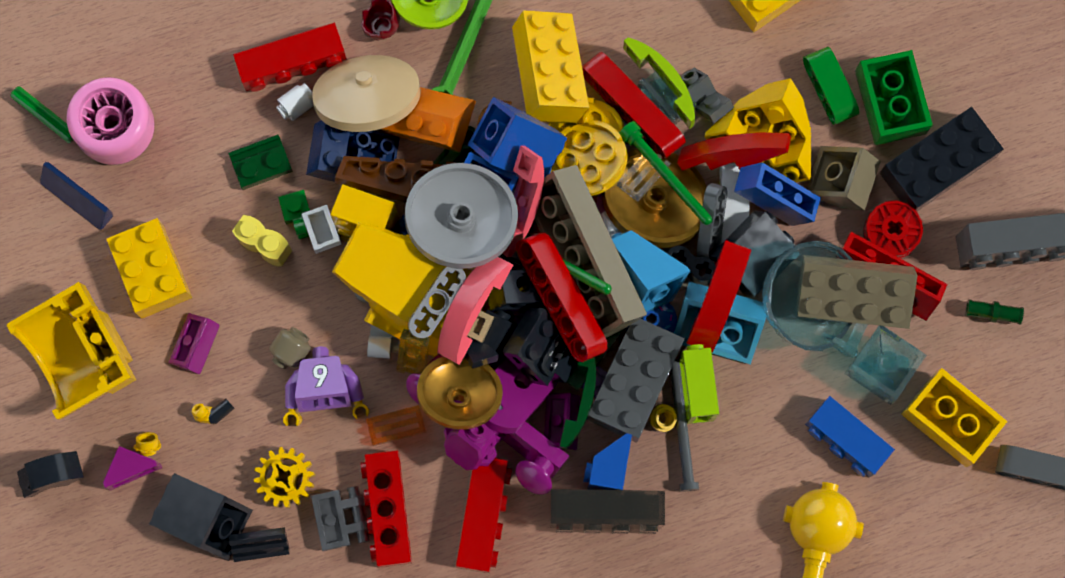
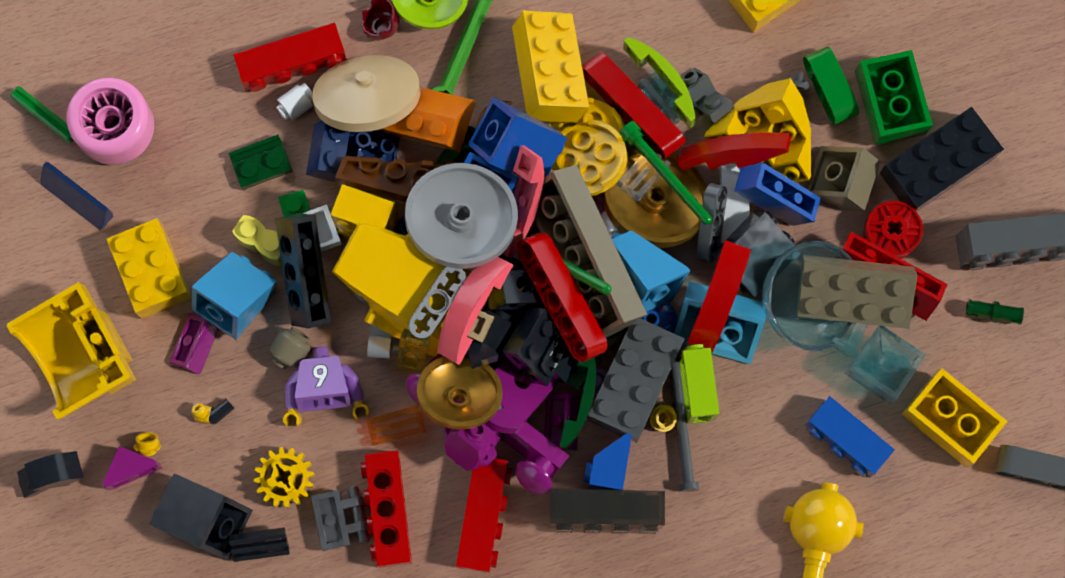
(232, 294): none -> dark azure slope
(303, 270): none -> black brick
(694, 264): black axle -> none
(799, 83): none -> dark grey piece

